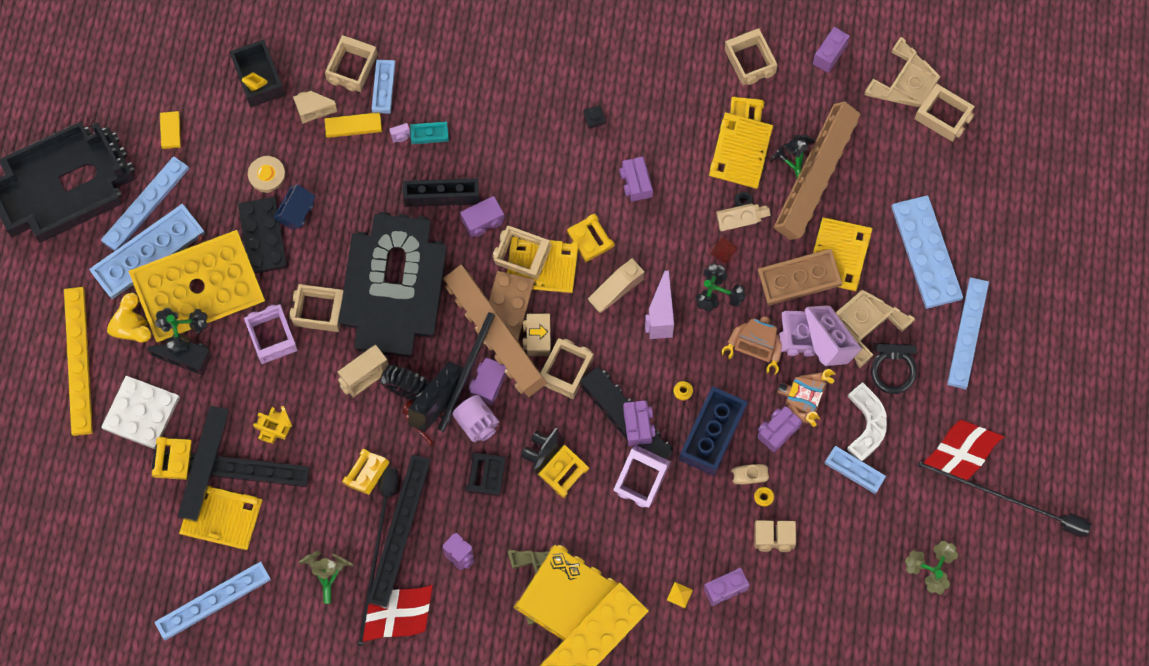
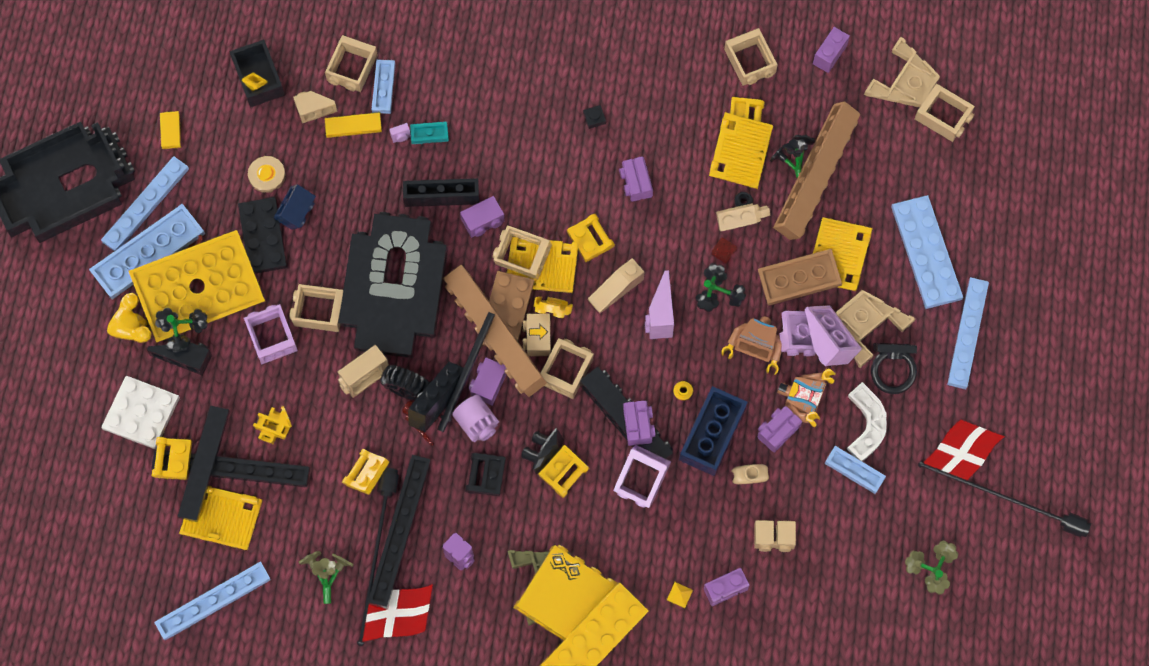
(78, 361): yellow plate -> none
(553, 305): none -> yellow plate
(768, 492): yellow plate -> none

